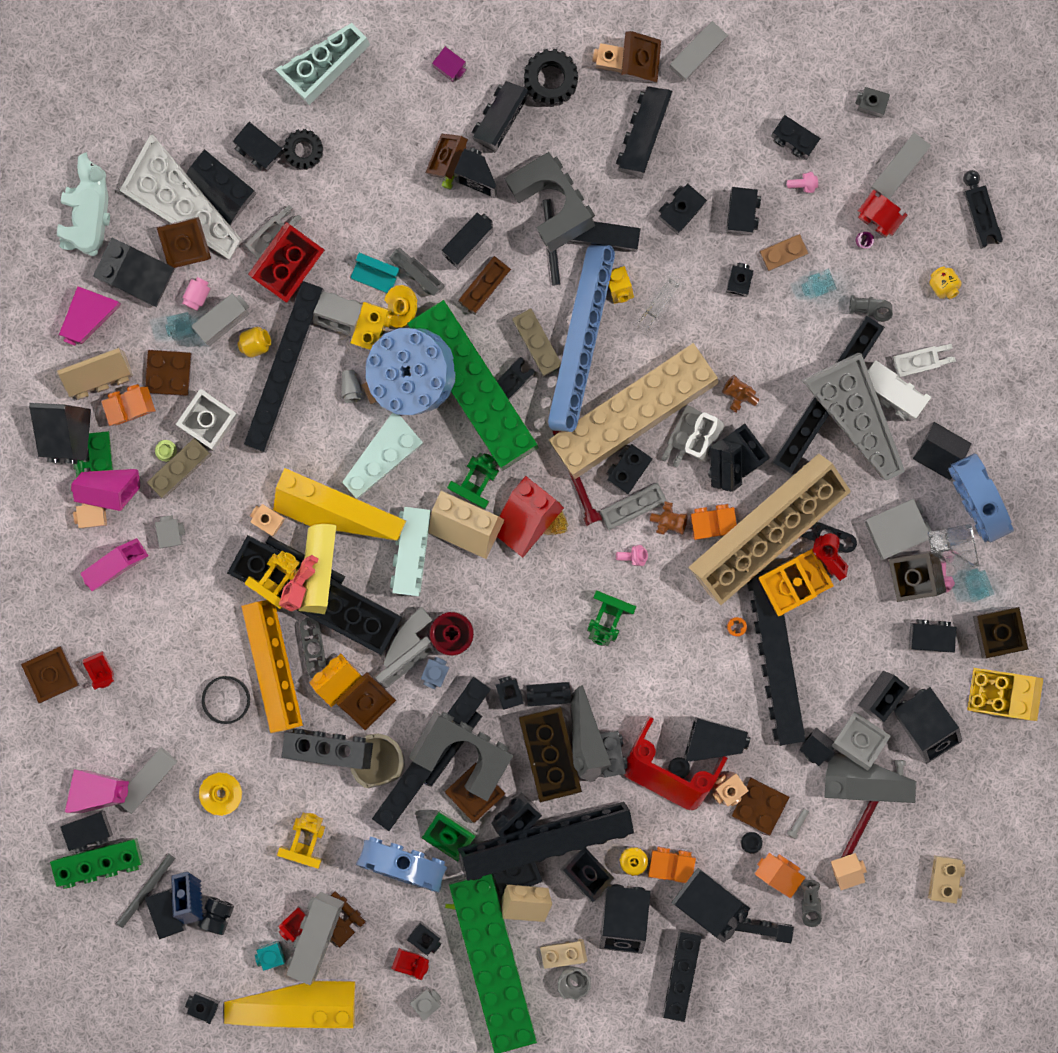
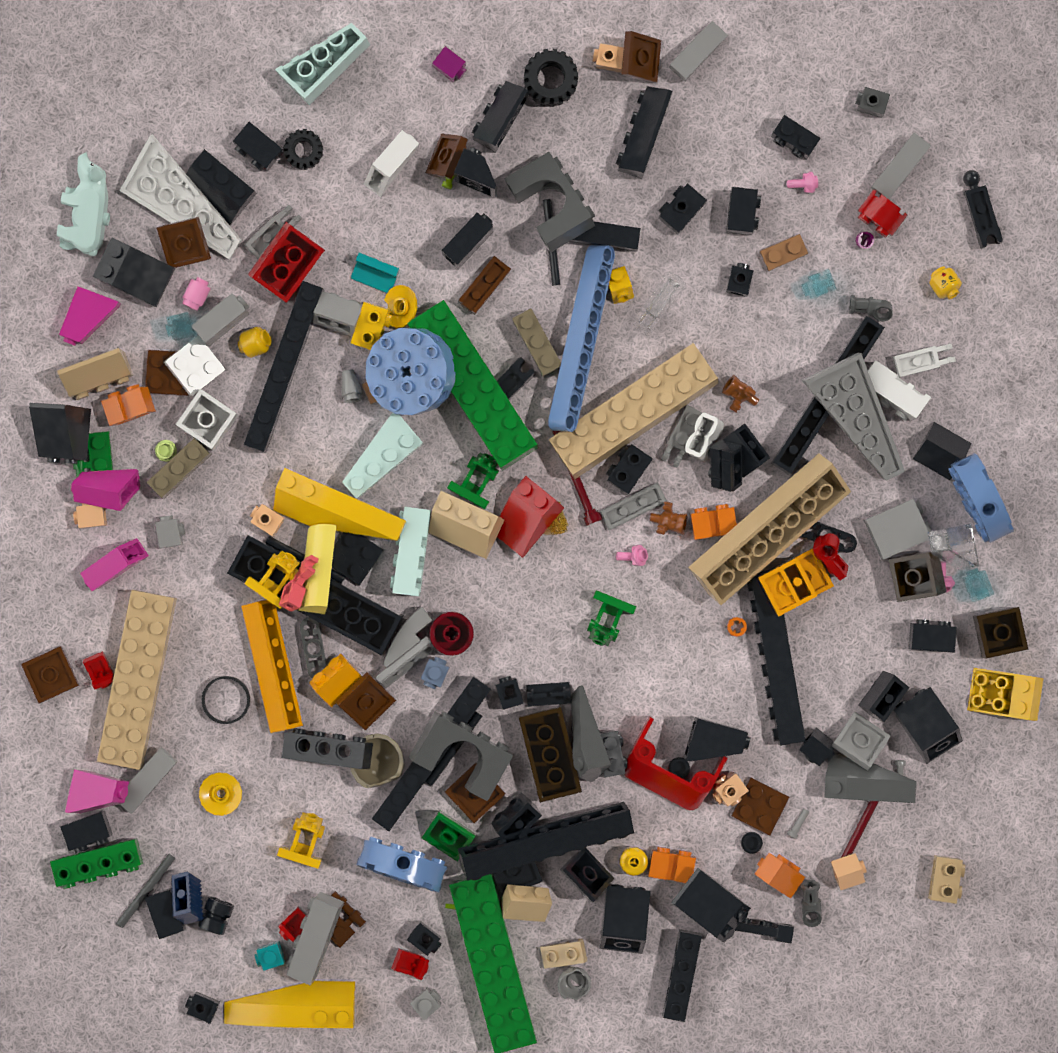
(136, 679): none -> tan brick
(194, 365): none -> white plate
(355, 556): none -> black plate
(390, 163): none -> white slope
(417, 272): dark grey hinge -> none

